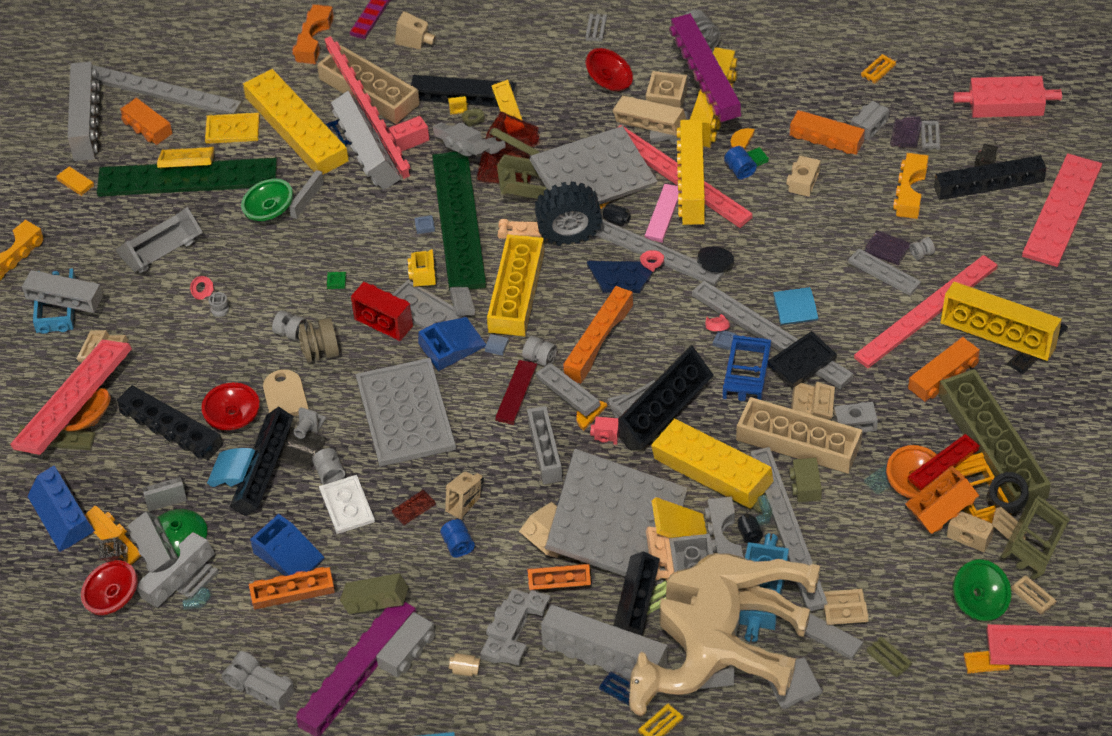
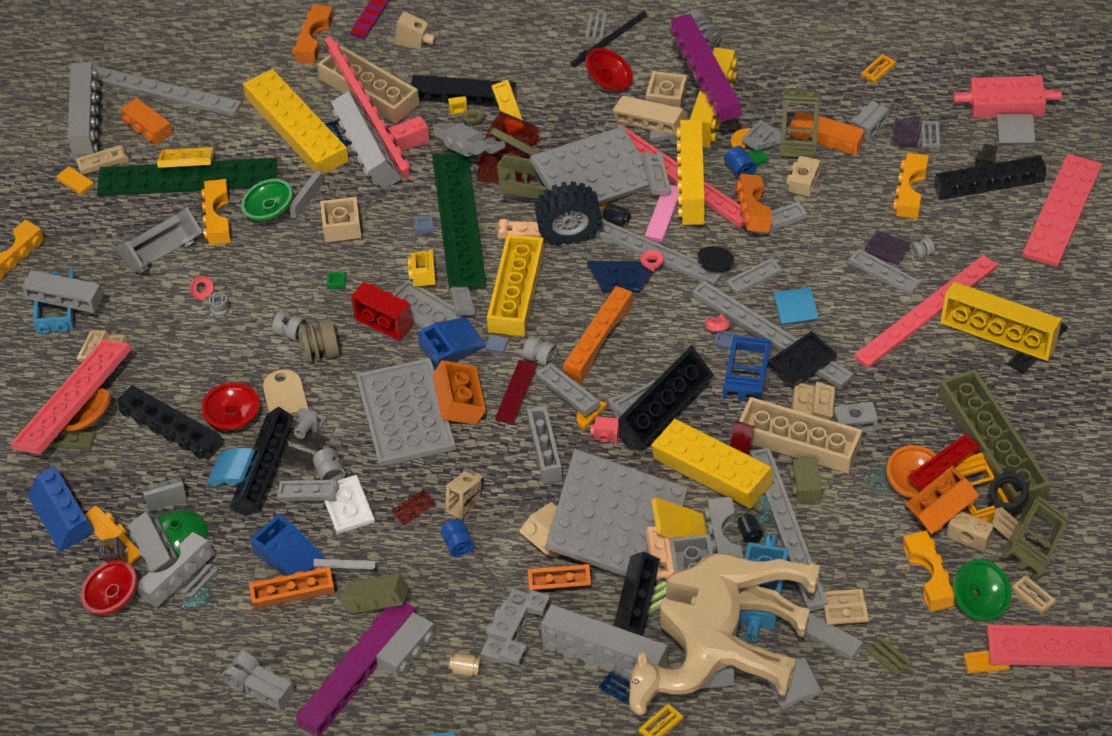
(103, 158): none -> tan plate
(217, 227): none -> light orange arch
(232, 128): yellow tile -> none
(307, 490): none -> light grey tile
(340, 219): none -> tan brick
(346, 565): none -> light grey tile
(458, 392): none -> orange brick
(582, 56): none -> black bar
(656, 173): none -> light grey plate
(742, 437): none -> dark red tile
(754, 276): none -> light grey tile
(755, 215): none -> orange arch
(762, 136): none -> light grey wing
(787, 215): none -> light grey hinge
(798, 148): none -> olive door
(921, 550): none -> light orange arch
(947, 364): orange brick -> none
(1015, 129): none -> light grey slope

